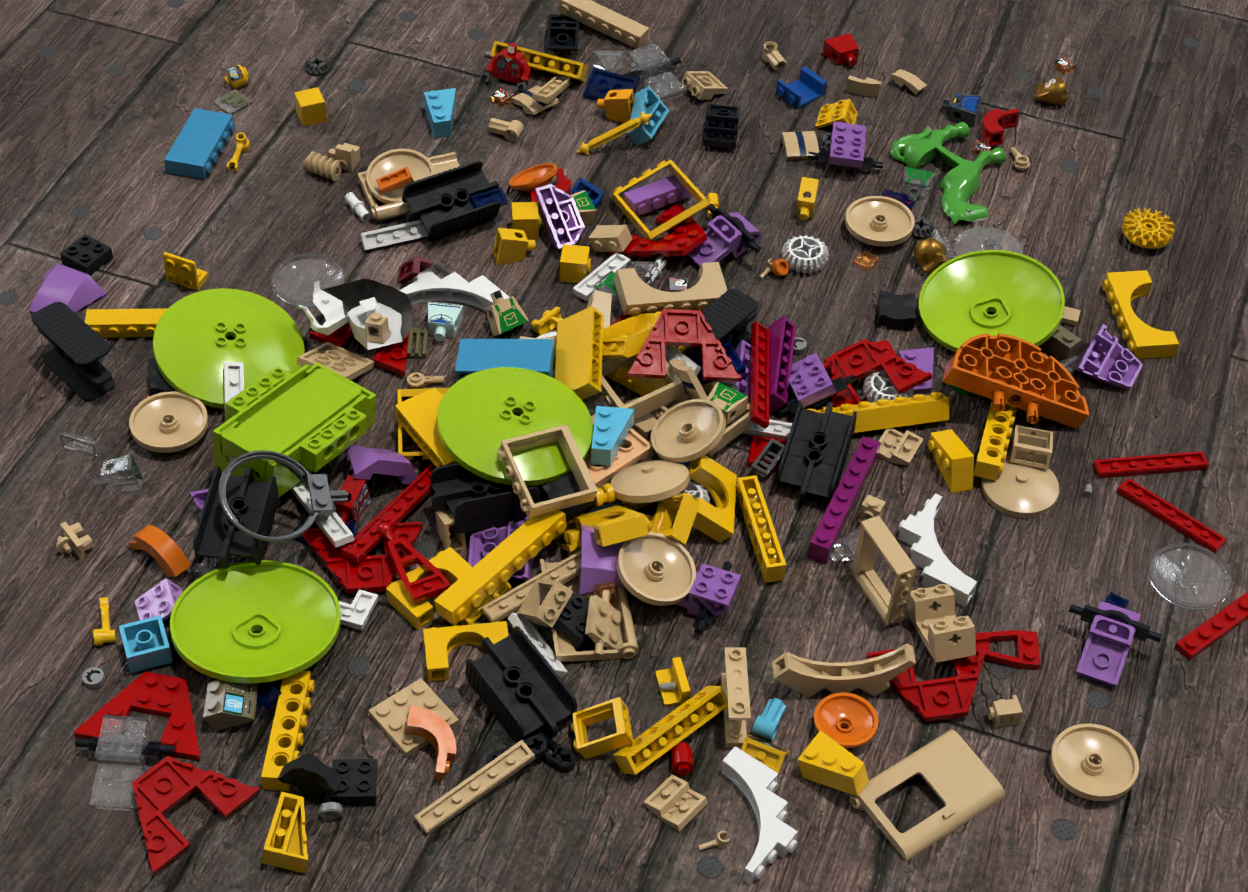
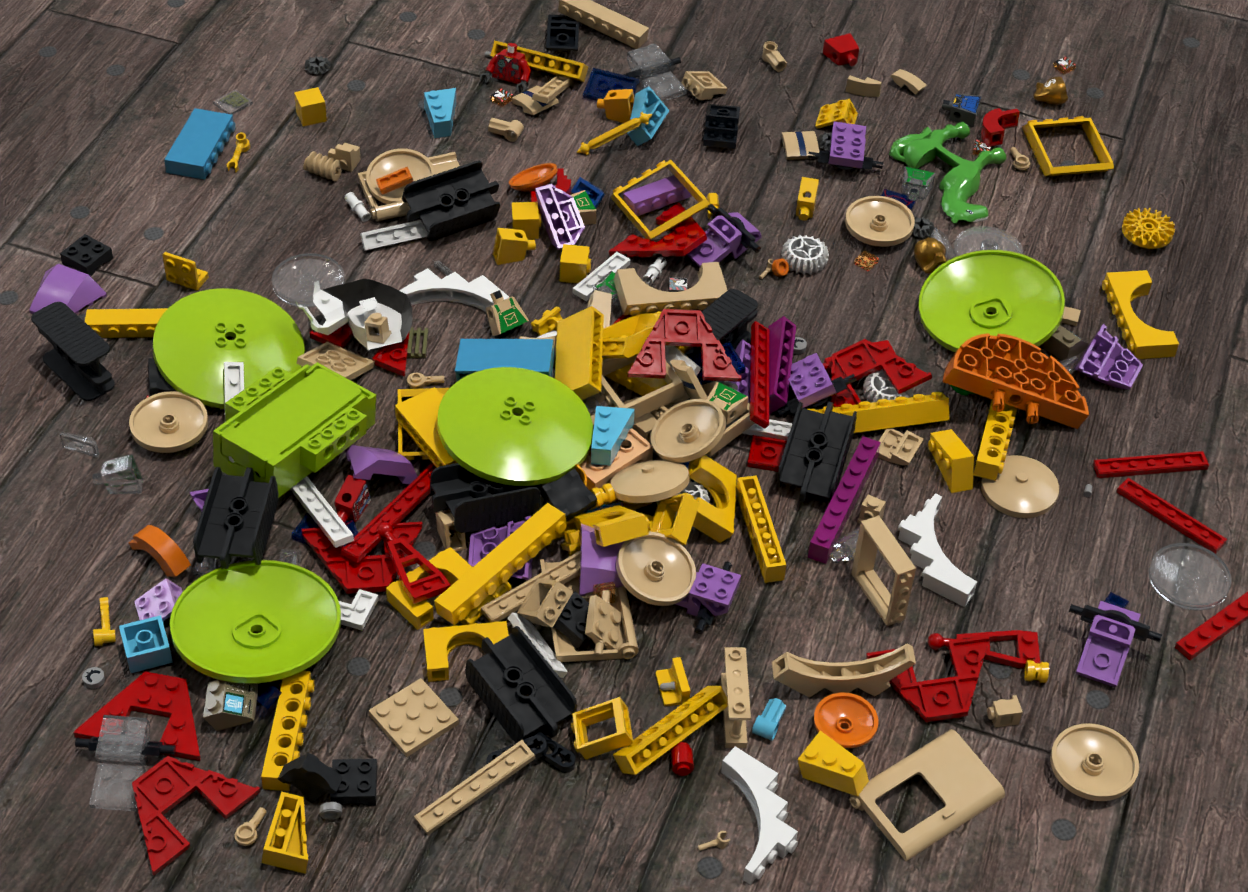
(71, 540): tan hips -> none
(237, 76): yellow head -> none
(246, 833): none -> tan plate
(318, 487): dark grey brick -> none
(412, 268): dark red panel -> none
(436, 730): arch -> none
(444, 319): light aqua torso -> none
(488, 197): clear blue tile -> none
(573, 456): tan window -> none
(609, 60): clear slope -> none
(610, 238): tan brick -> none
(643, 269): clear slope -> none
(675, 802): tan slope -> none
(765, 752): yellow panel -> none
(772, 445): dark grey slope -> none
(804, 90): blue panel -> none
(896, 310): black brick -> none
(924, 361): medium lavender wing -> none
(939, 628): tan plate -> none
(1025, 442): tan window -> none
(1036, 671): none -> yellow wheel
(1105, 164): none -> yellow window

